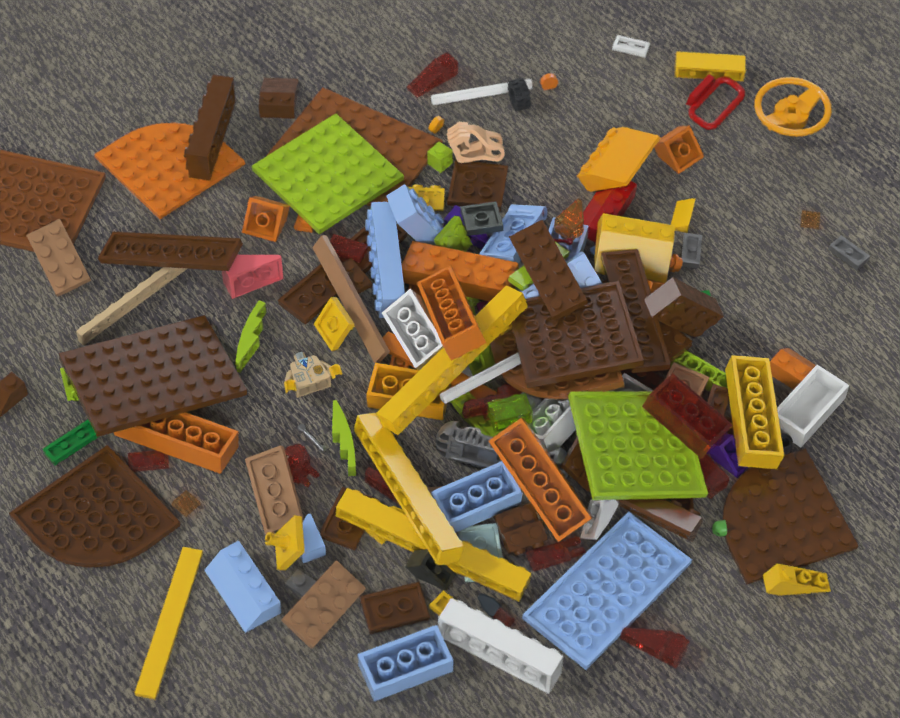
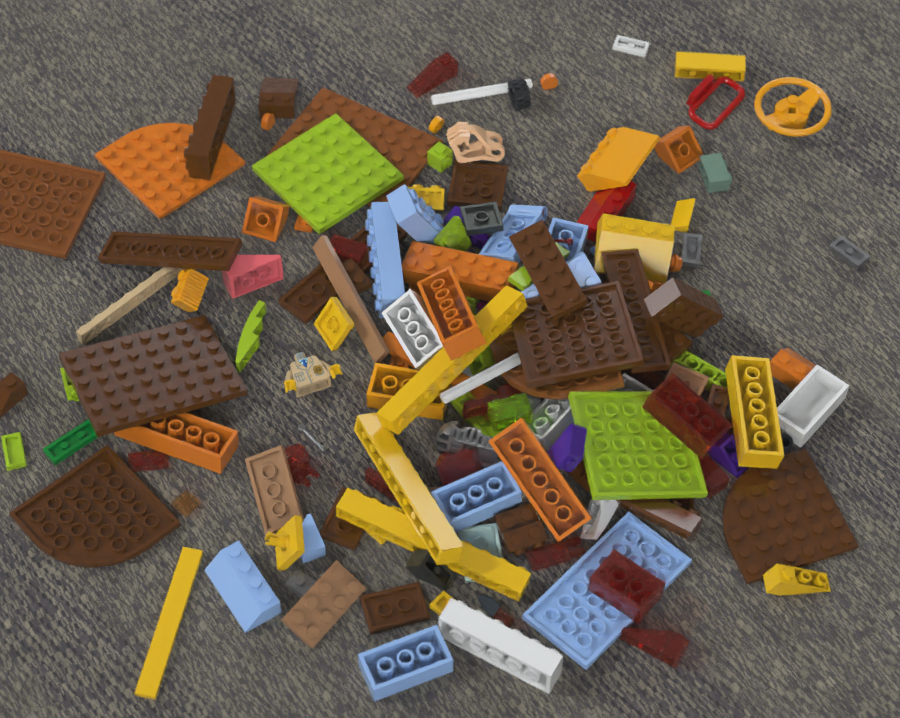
(13, 451): none -> lime tile
(58, 258): medium nougat plate -> none
(189, 290): none -> light orange brick
(267, 121): none -> orange tile
(342, 434): lime slope -> none
(458, 465): none -> clear red brick
(569, 448): none -> dark purple slope
(570, 221): clear orange slope -> none
(626, 586): none -> clear red brick
(714, 172): none -> sand green brick
(720, 528): bright green hinge -> none
(810, 219): clear orange tile -> none

